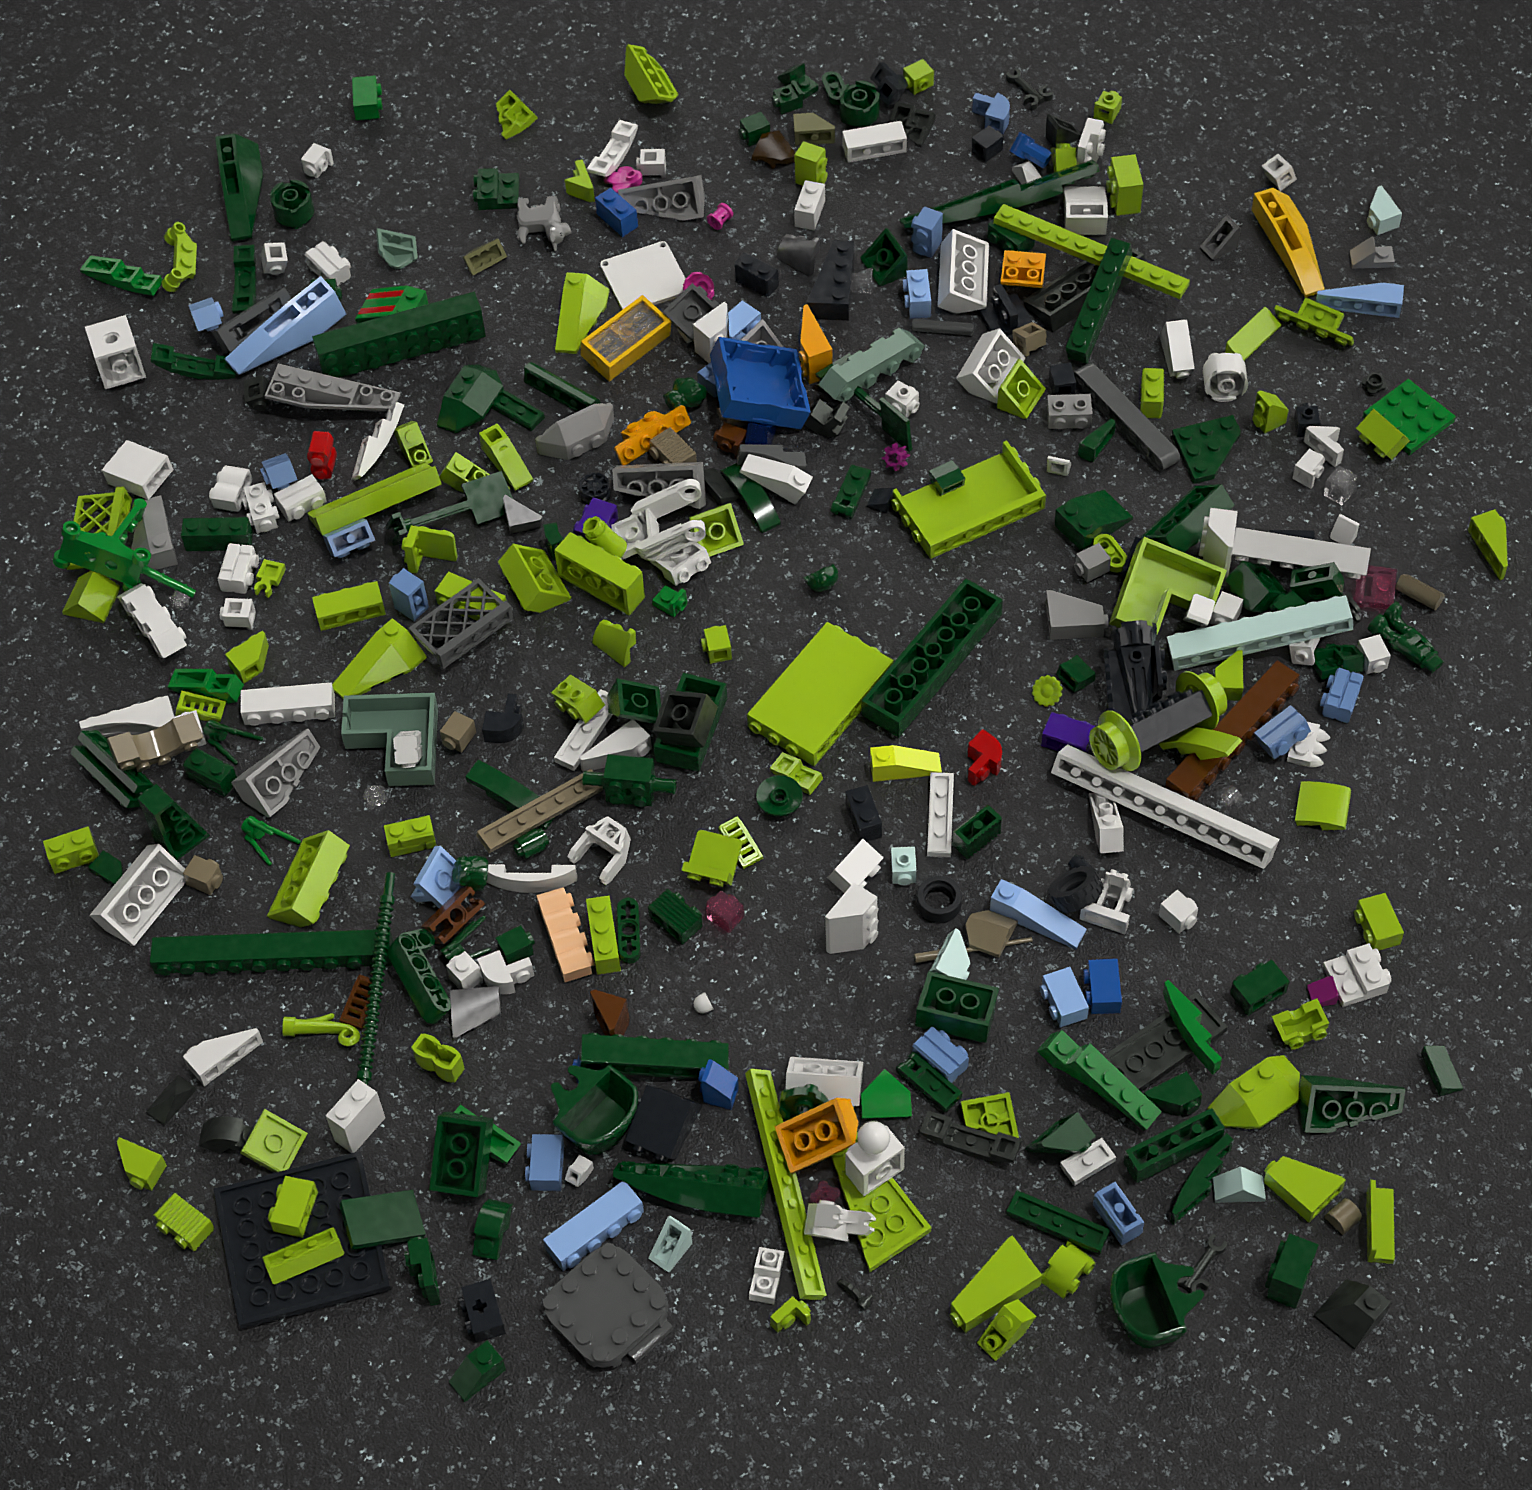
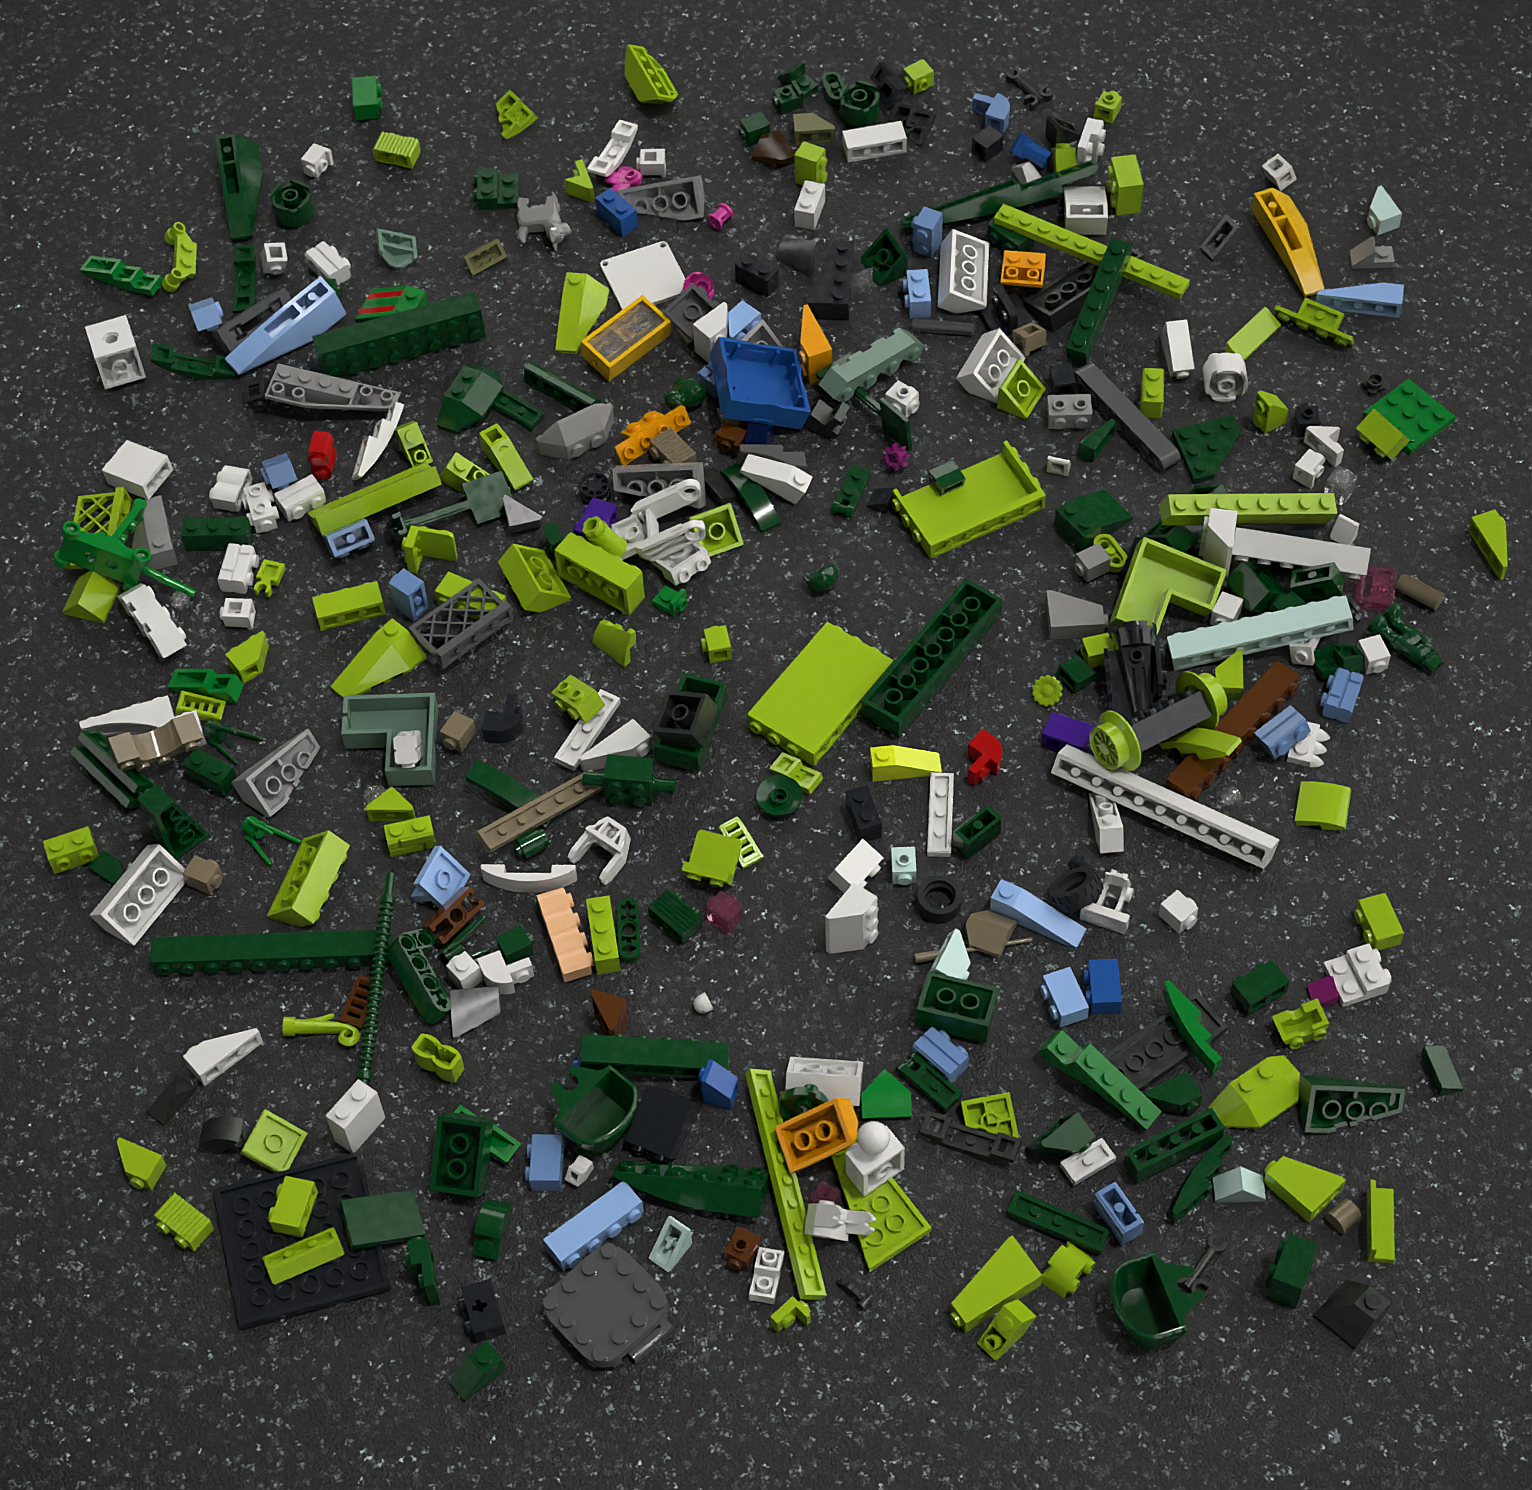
(287, 704): white brick -> none
(390, 808): none -> lime slope
(396, 150): none -> lime brick
(471, 872): dark green hair -> none
(634, 701): dark green slope -> none
(742, 1249): none -> reddish brown brick
(1093, 649): none -> lime brick
(1199, 610): white slope -> none
(1250, 508): none -> lime brick

